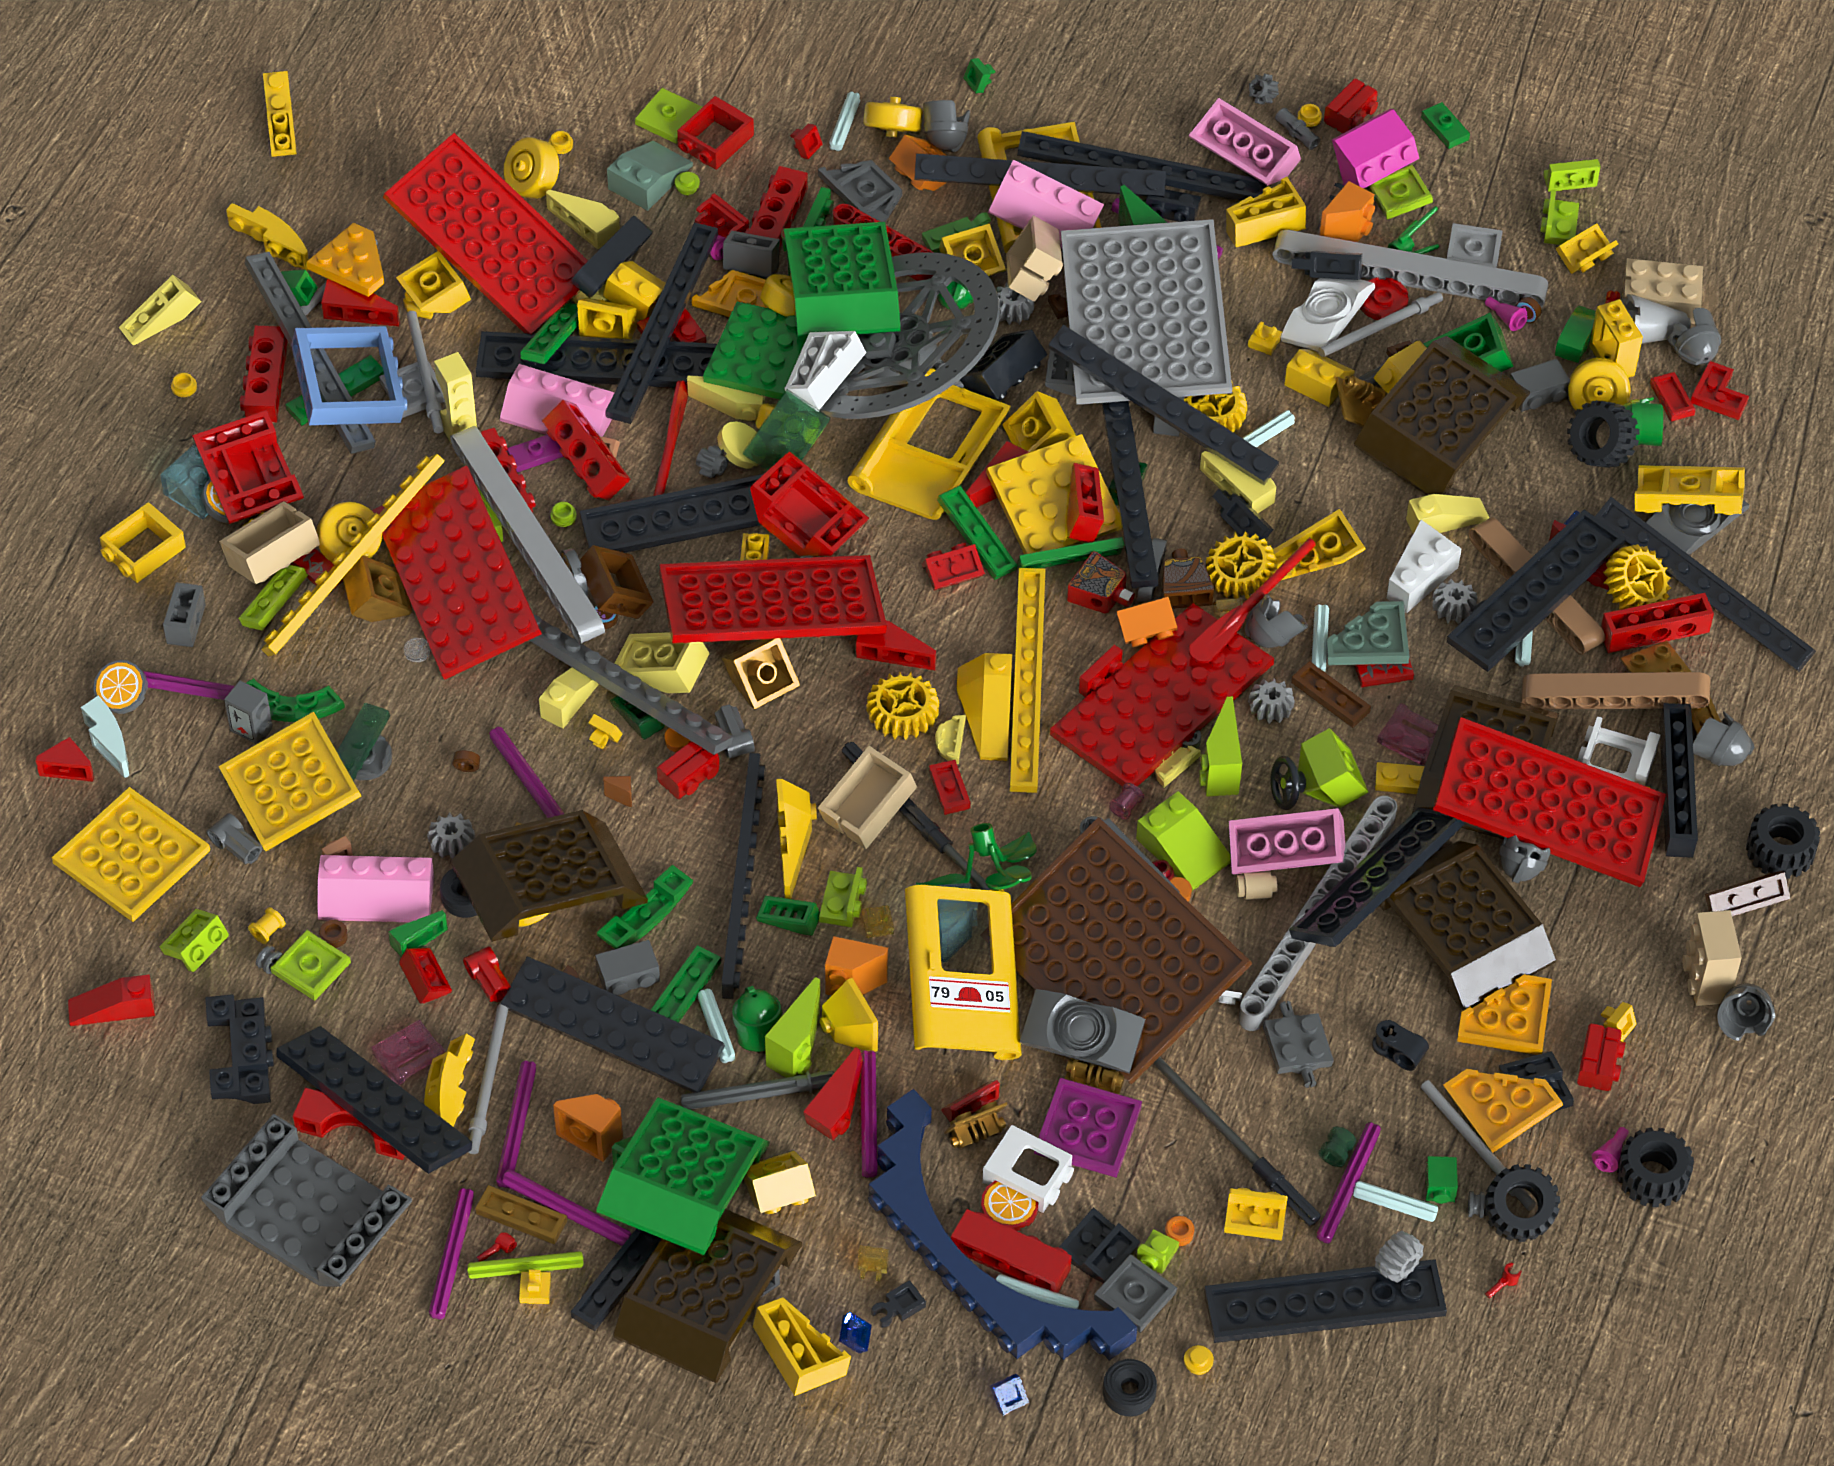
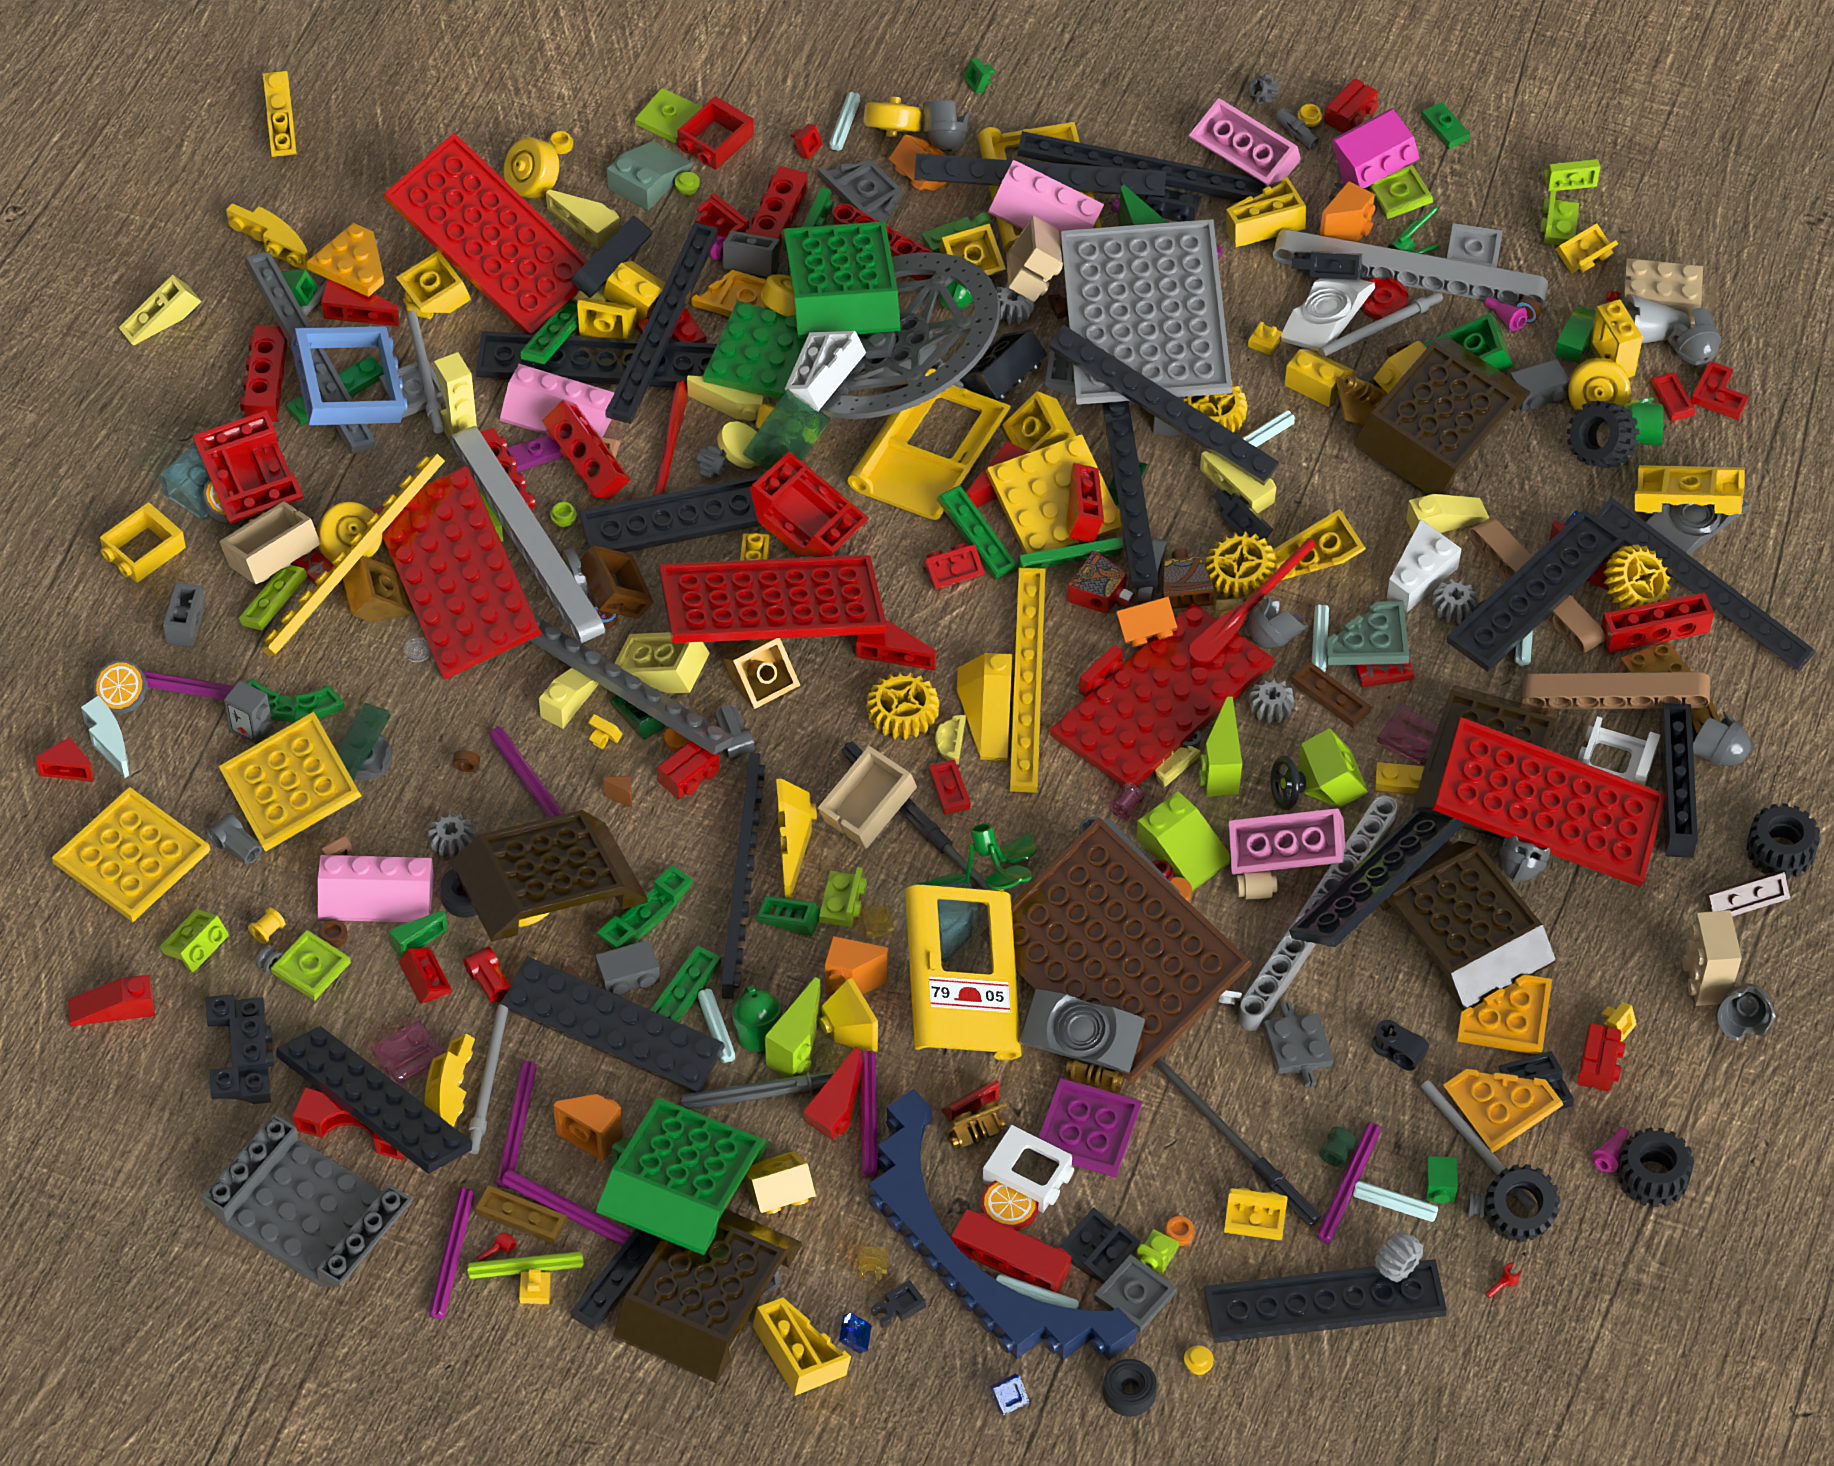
(183, 385): yellow plate -> none

